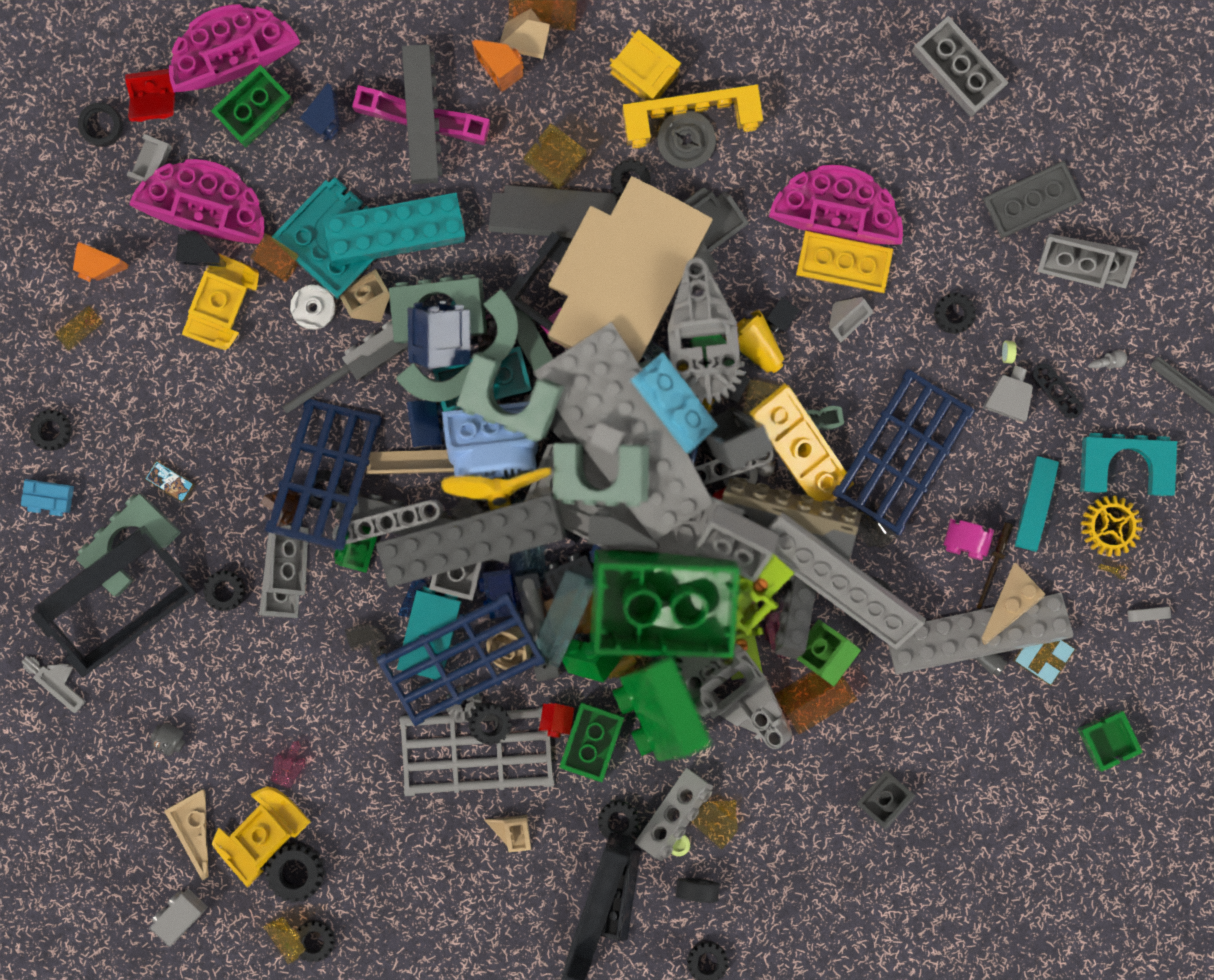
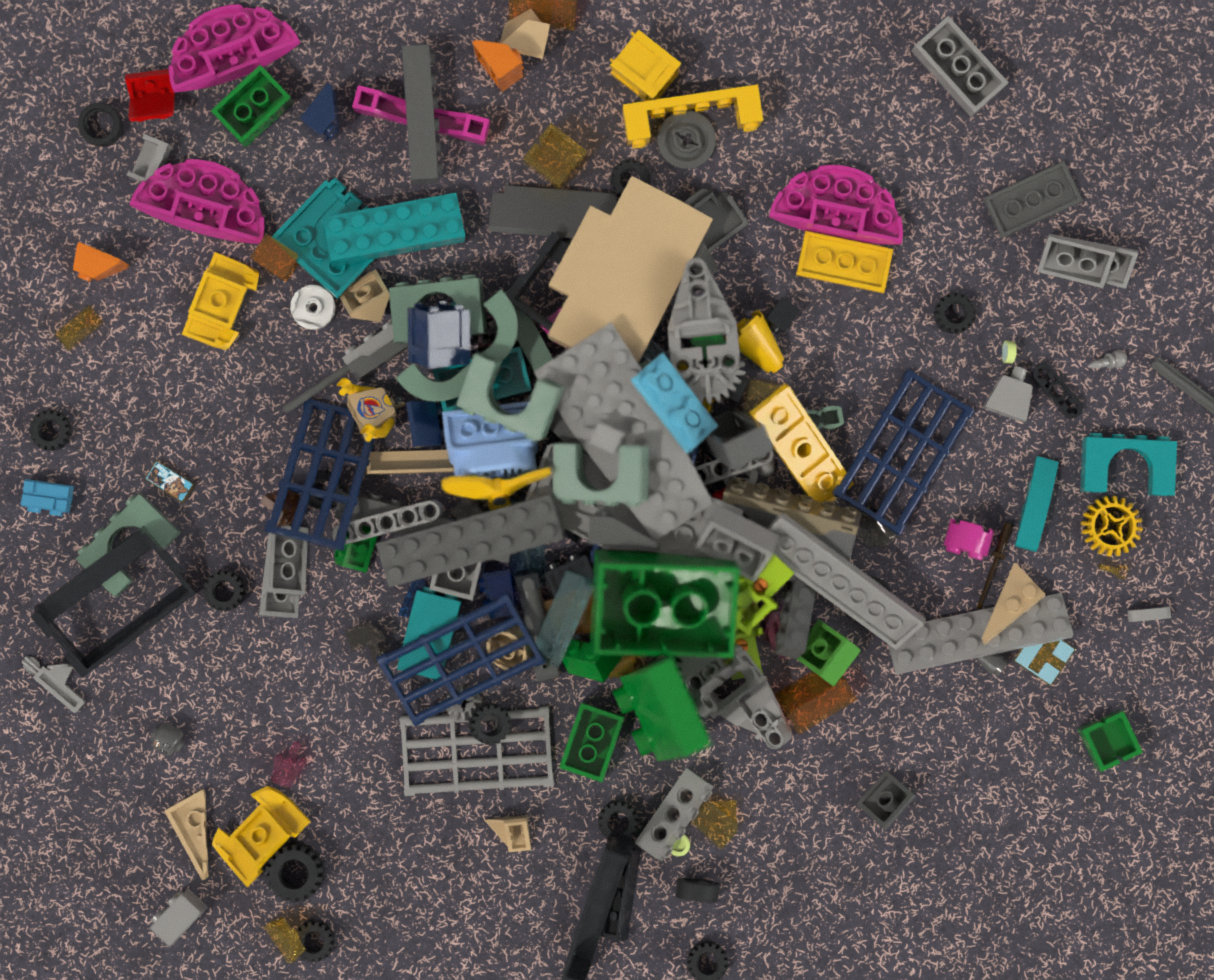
(197, 251): black slope -> none
(371, 408): none -> torso
(556, 720): red brick -> none
(847, 316): light grey slope -> none

